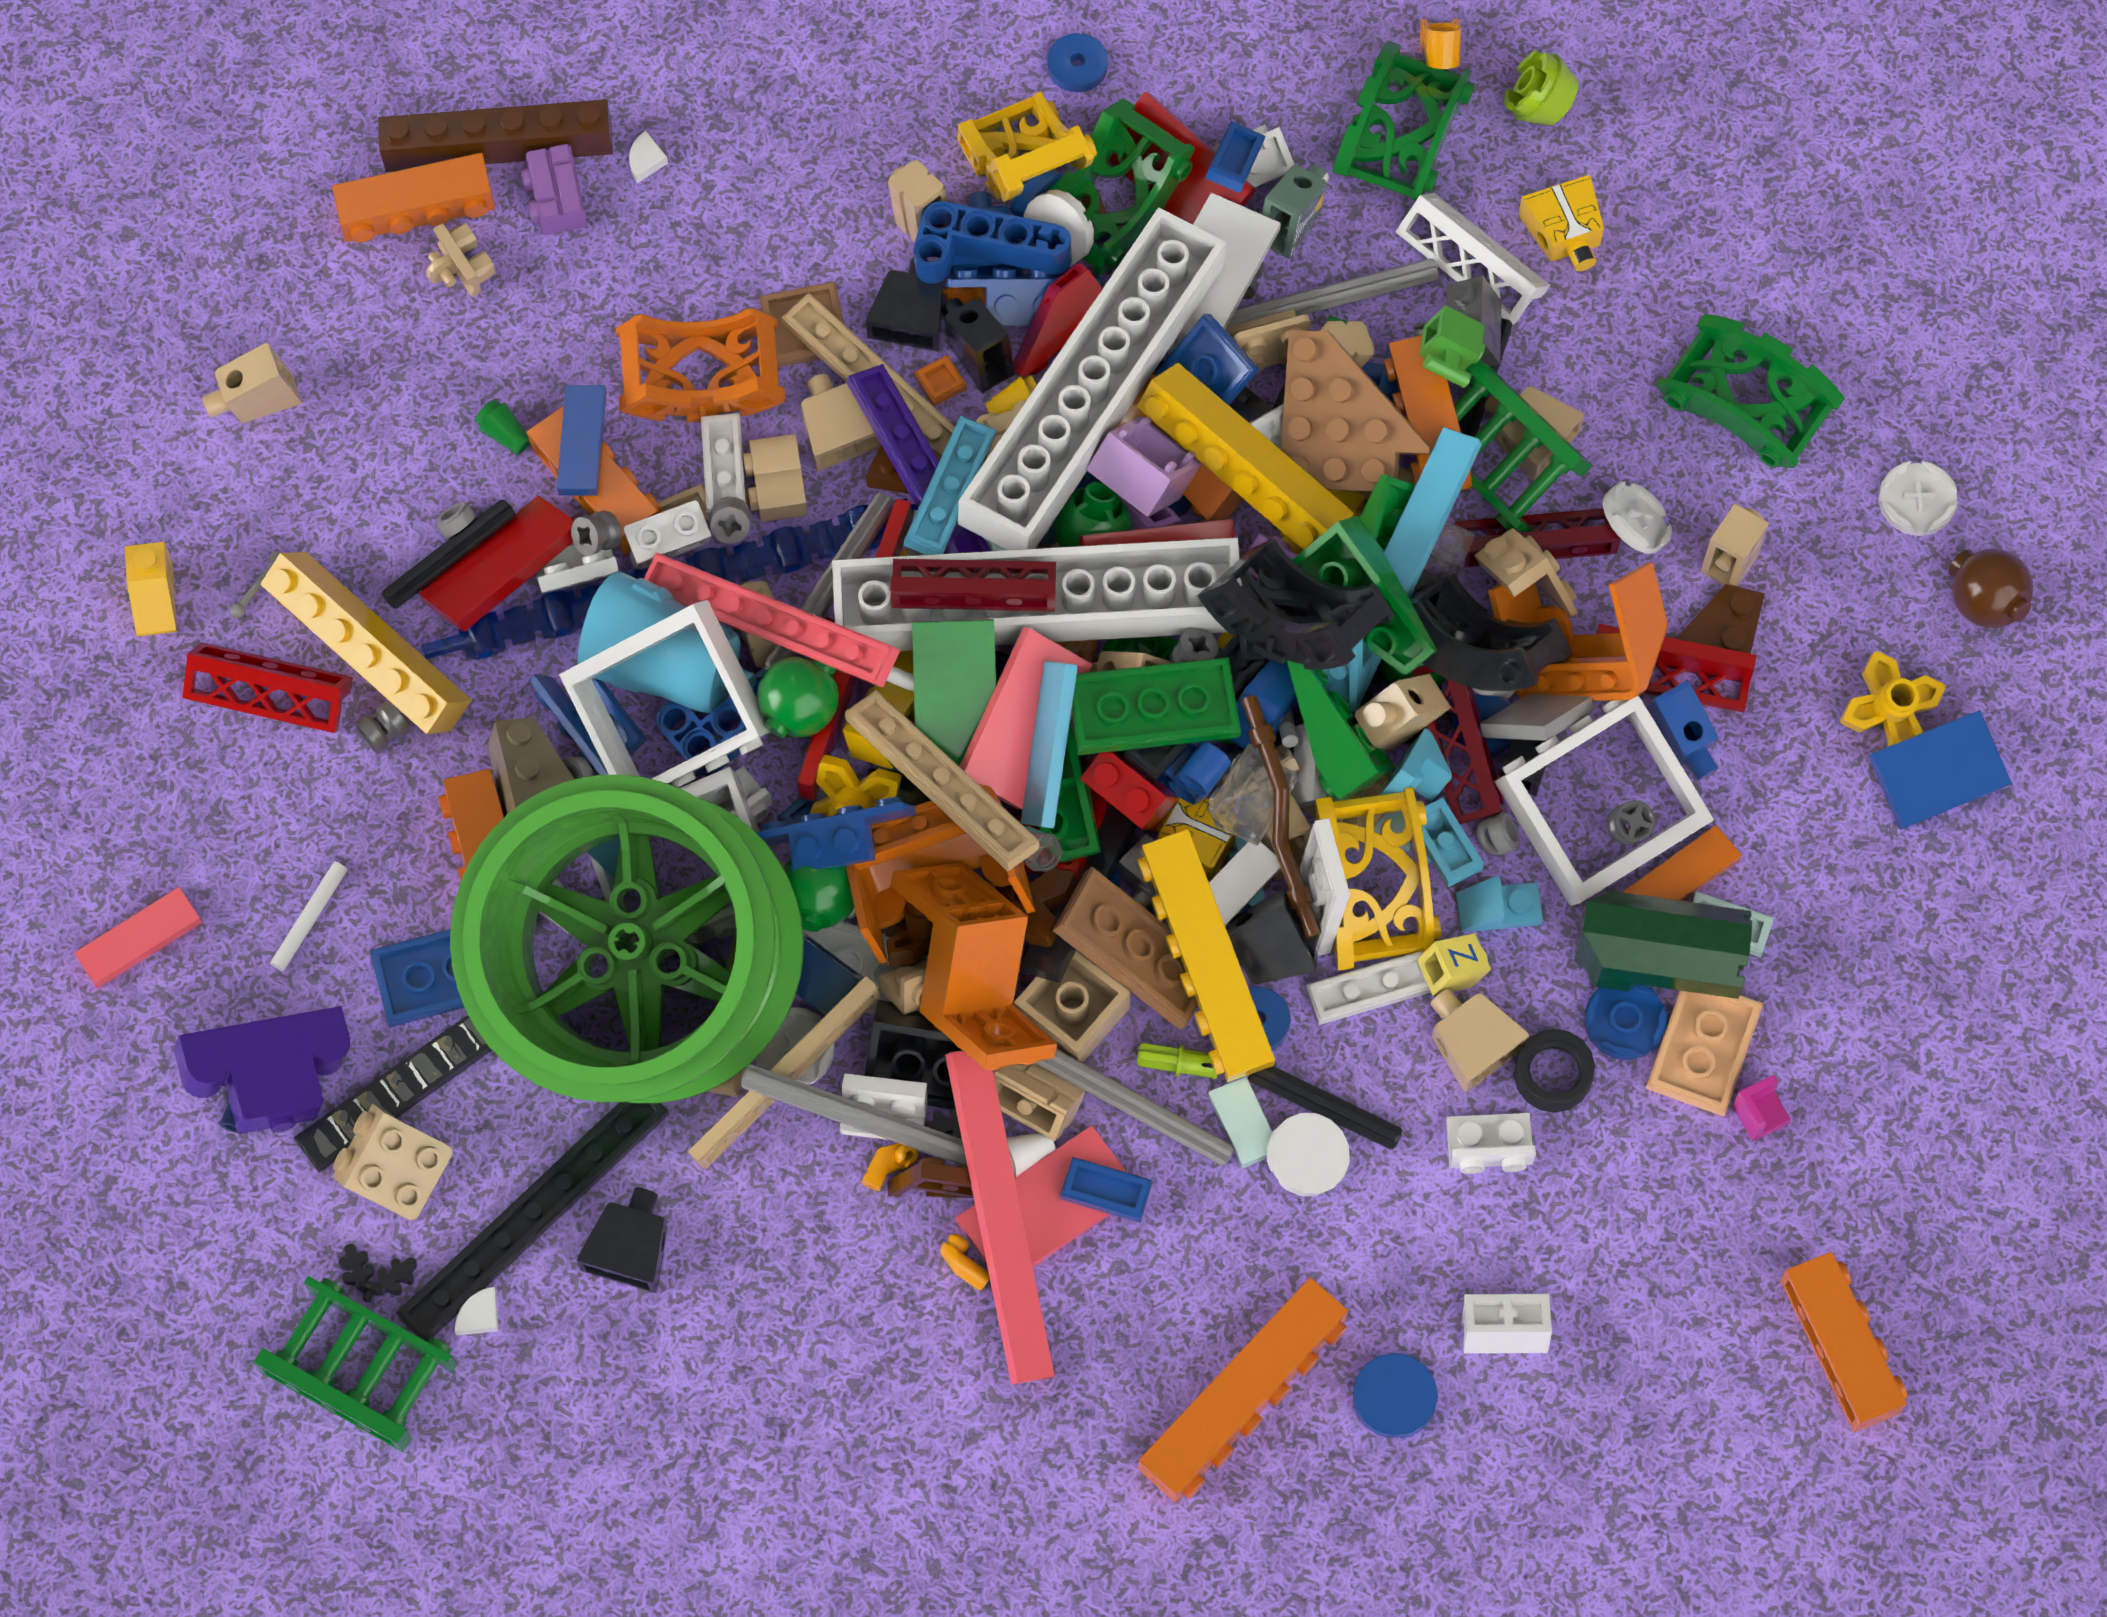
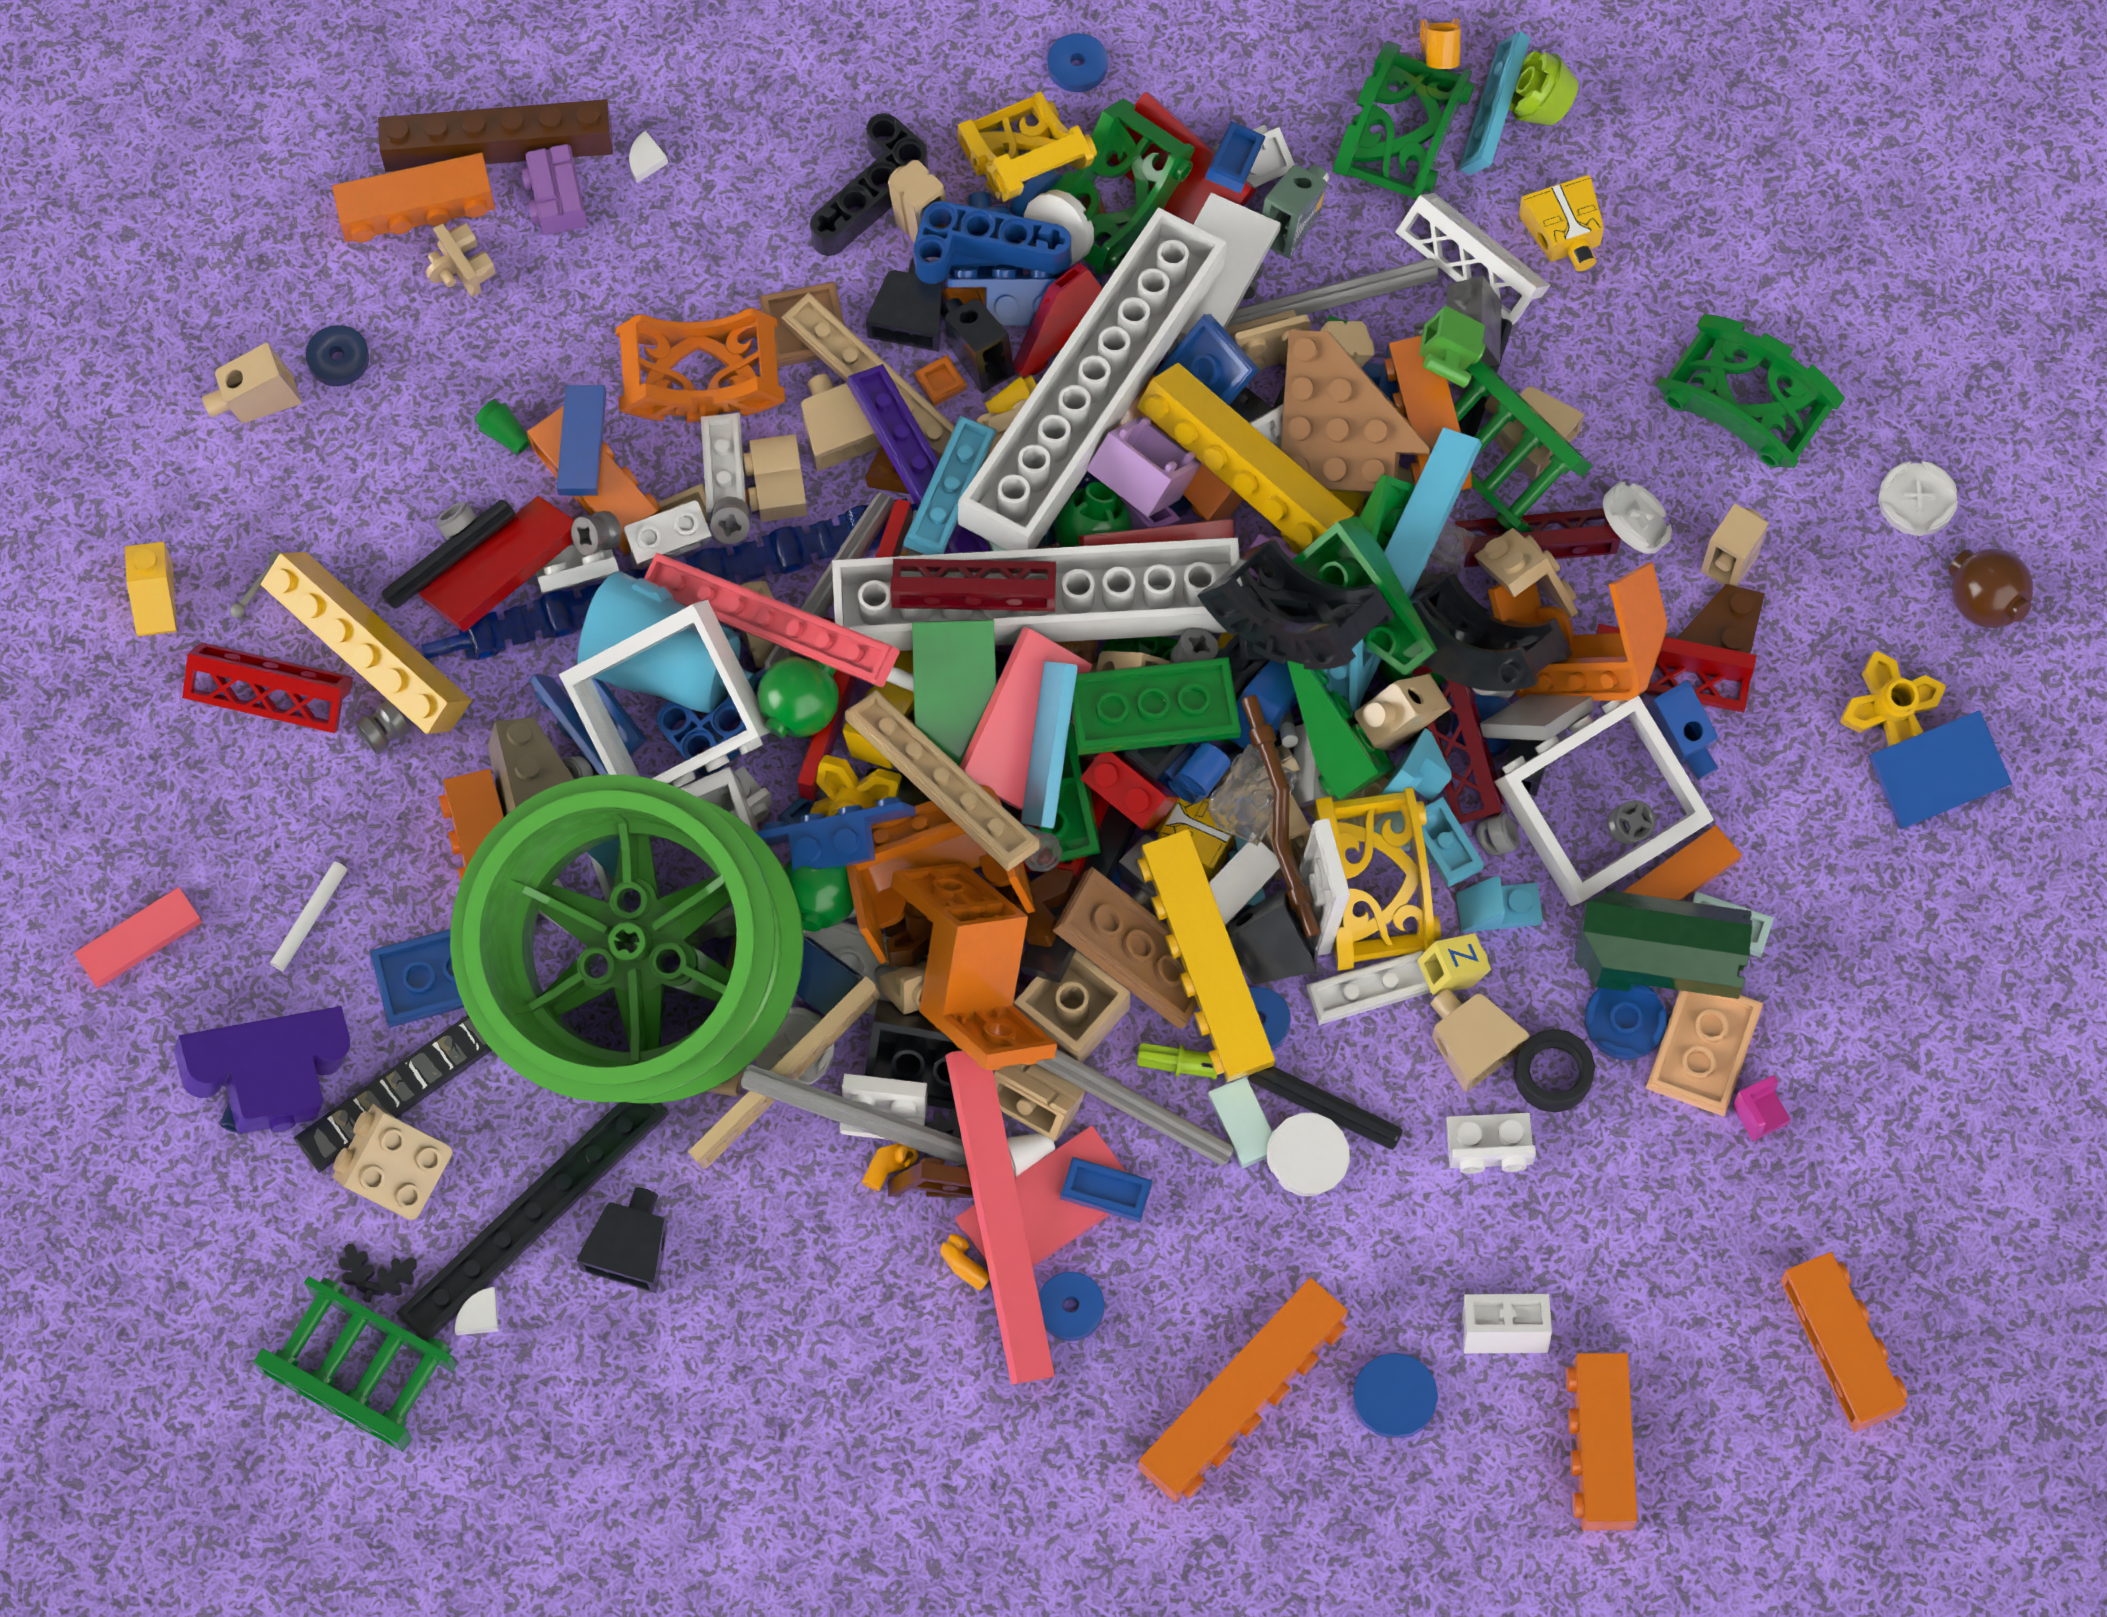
(333, 340): none -> dark blue piece
(833, 224): none -> black beam
(1071, 1287): none -> blue piece
(1494, 103): none -> medium azure tile
(1603, 1442): none -> orange brick

